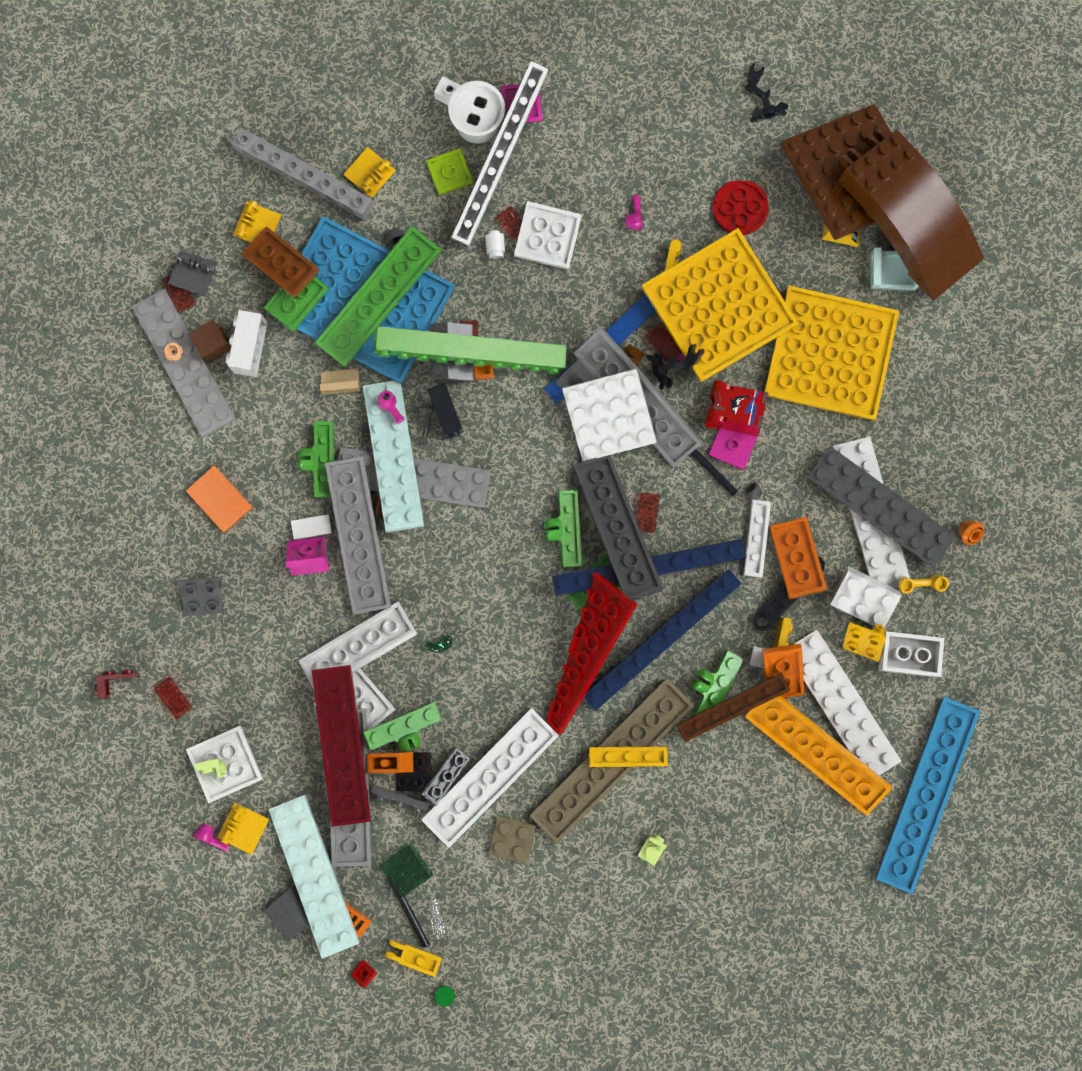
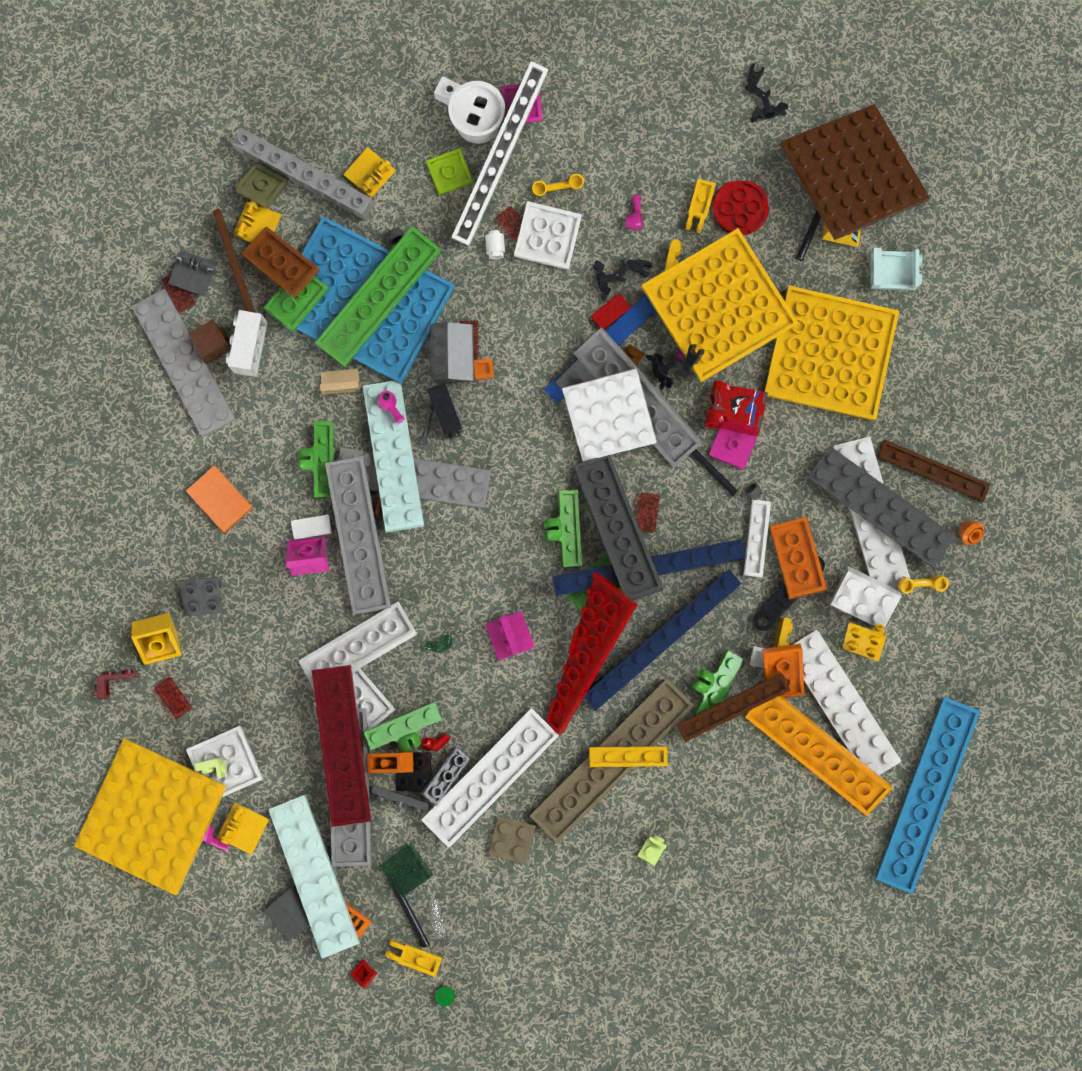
(150, 816): none -> yellow plate
(156, 638): none -> yellow slope
(168, 351): light nougat plate -> none
(221, 224): none -> reddish brown tile
(261, 185): none -> olive plate
(434, 744): none -> red arm
(469, 349): brick -> none
(510, 635): none -> dark pink bracket
(575, 183): none -> yellow bar
(603, 279): none -> black piece
(610, 312): none -> red tile
(663, 342): clear red tile -> none
(700, 203): none -> yellow hinge
(809, 235): none -> black bar
(912, 211): reddish brown hinge -> none
(912, 654): white brick -> none
(933, 470): none -> reddish brown tile

